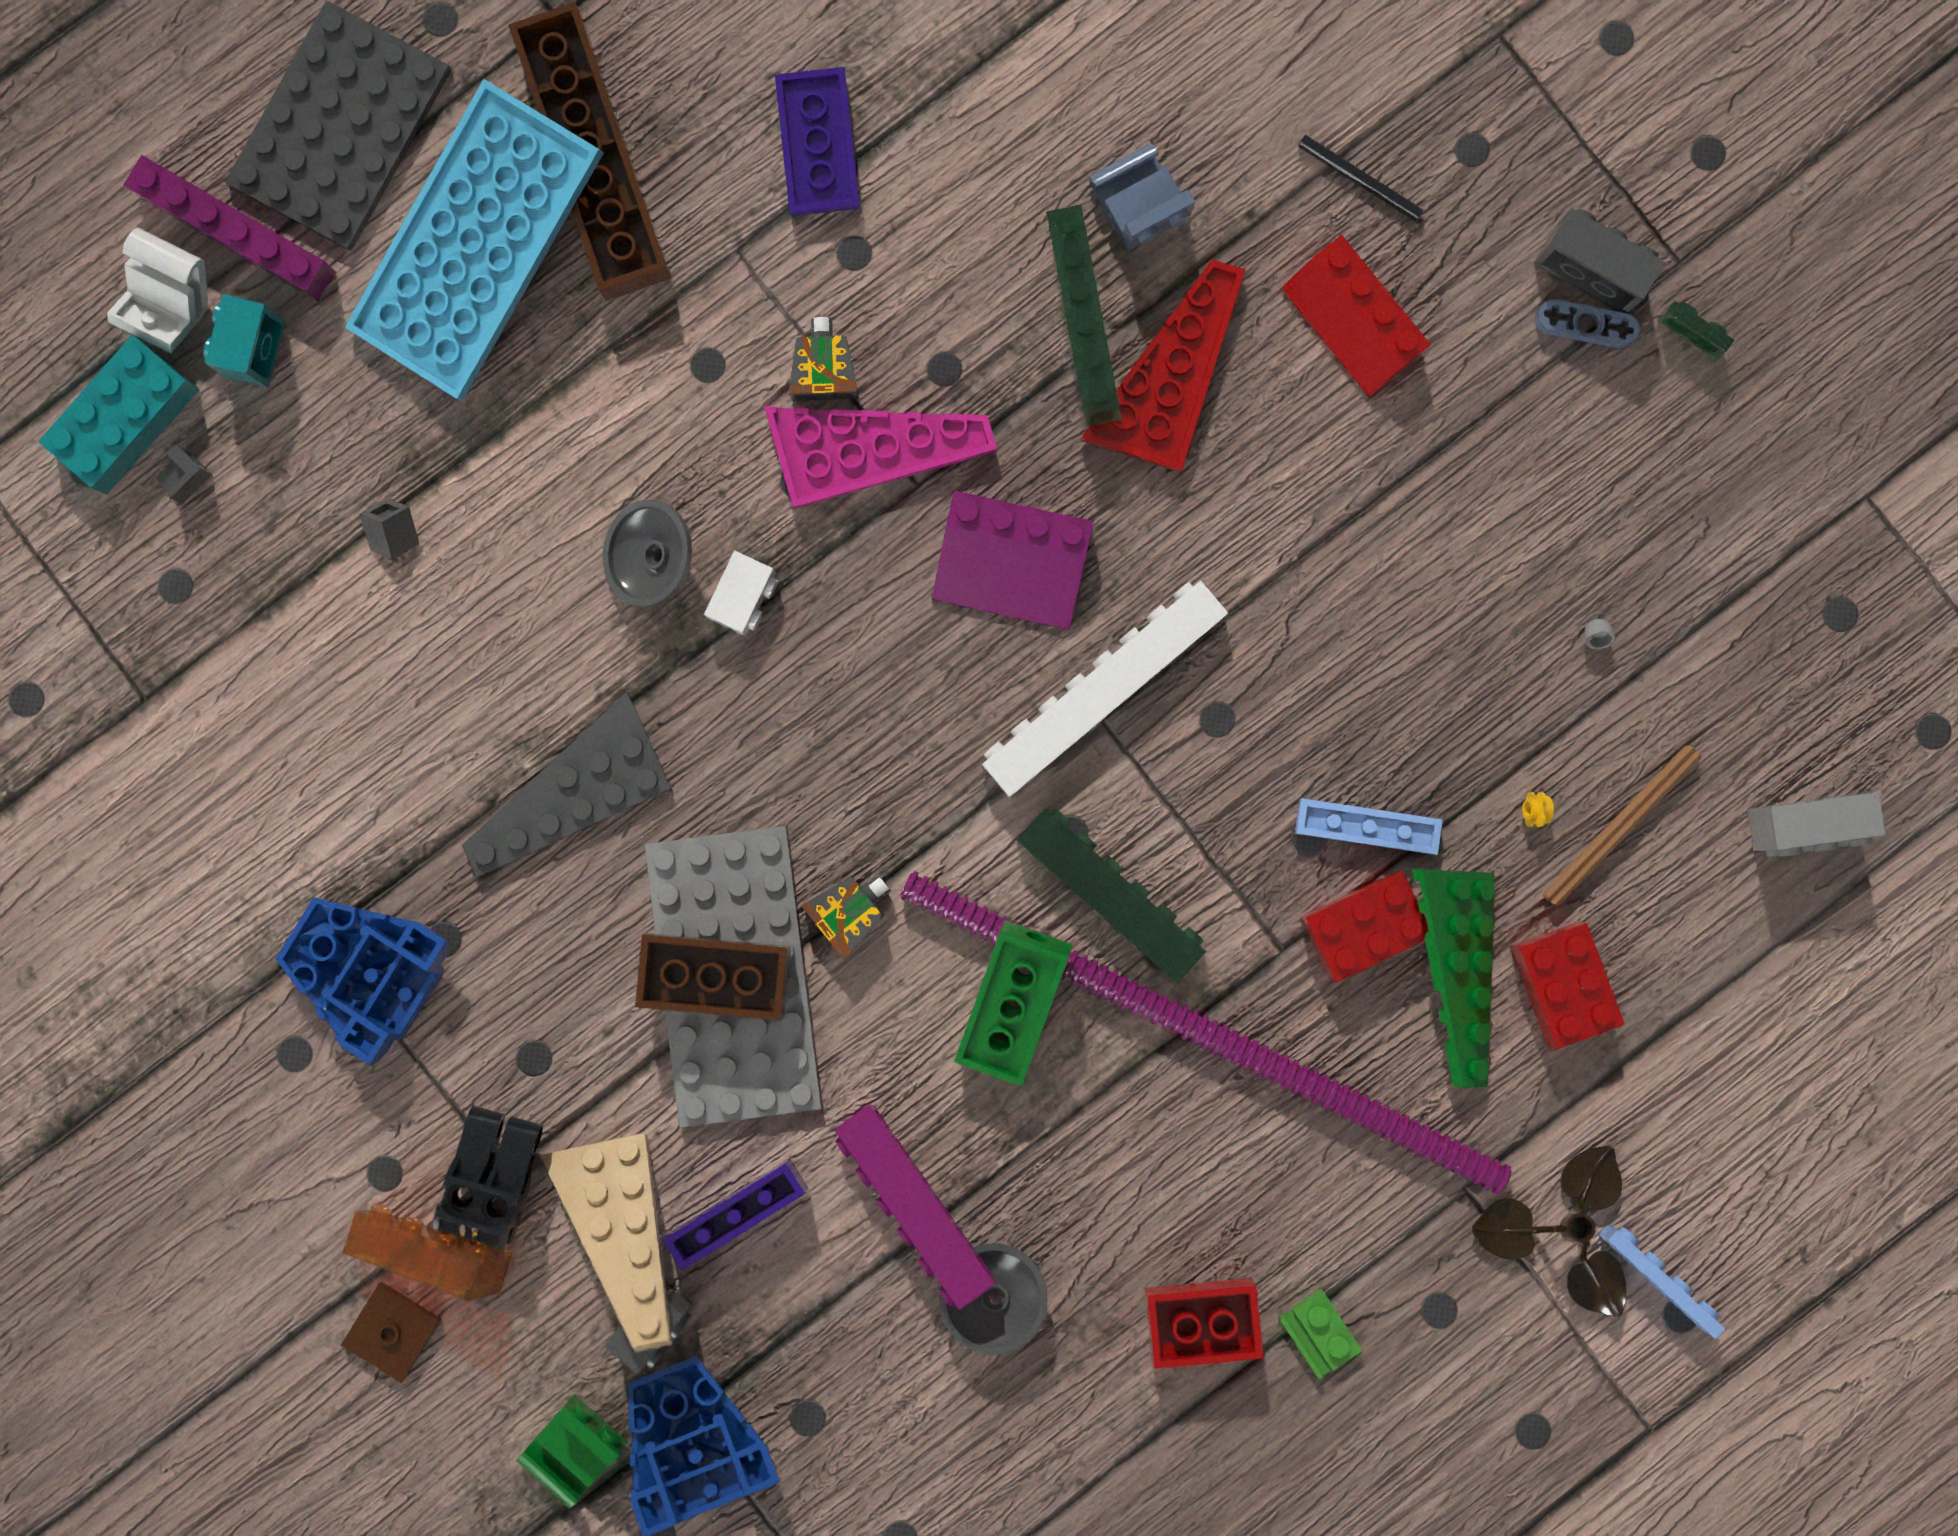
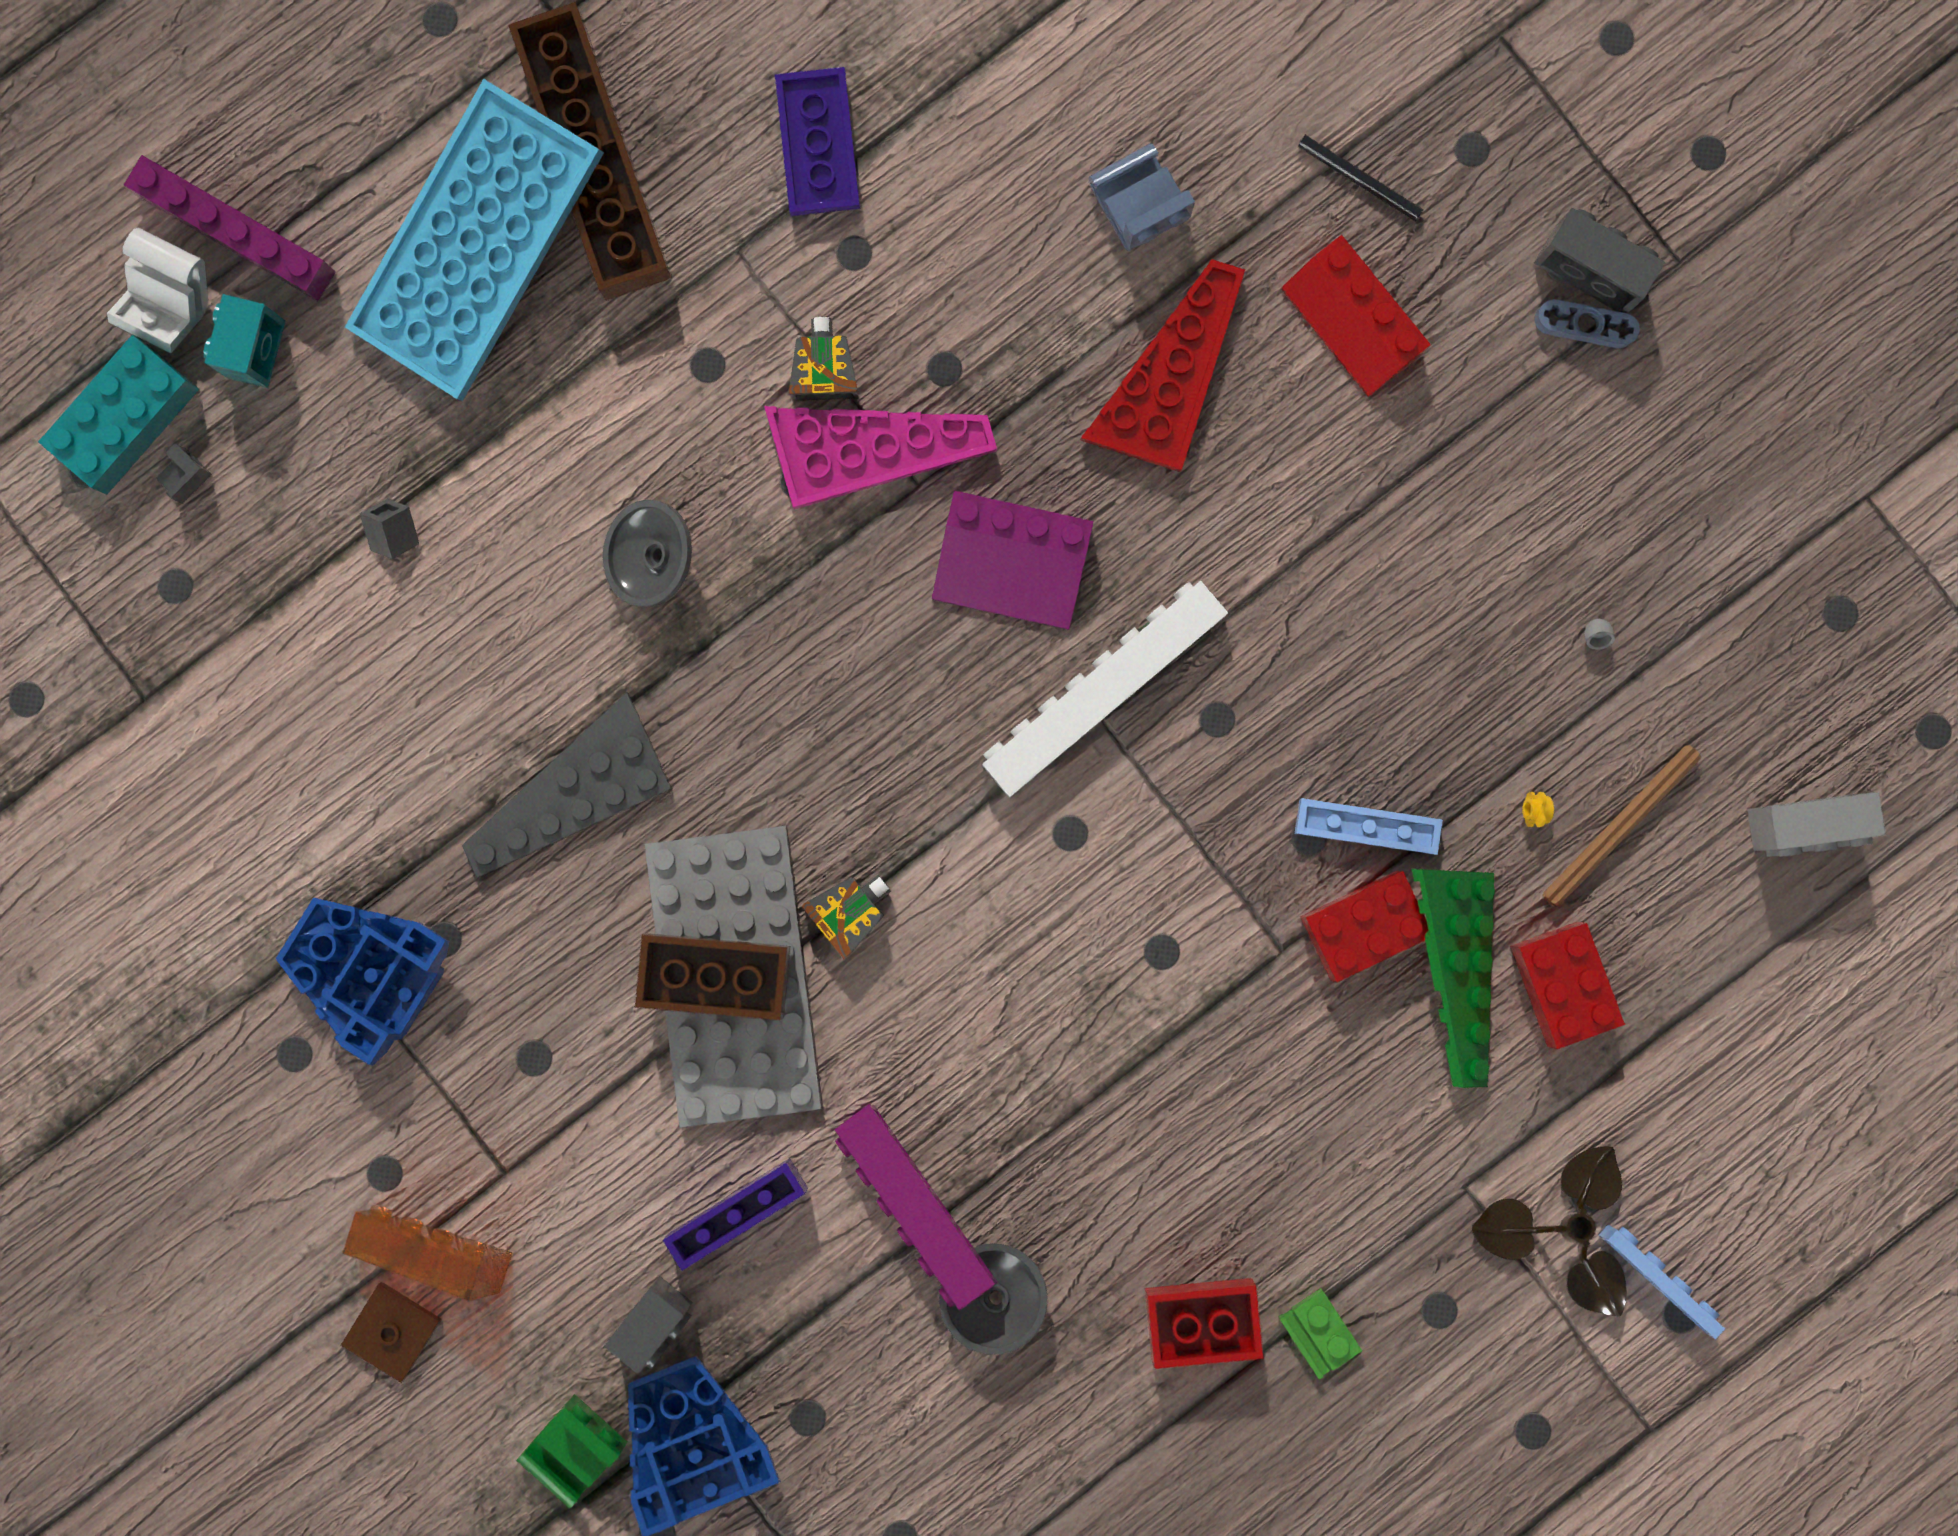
(338, 125): dark grey plate -> none
(475, 1170): black connector -> none
(614, 1211): tan wing -> none
(741, 594): white brick -> none
(1023, 1024): green brick -> none
(1084, 315): clear green brick -> none
(1111, 895): clear green brick -> none
(1230, 1045): magenta piece -> none
(1705, 335): clear green plate -> none

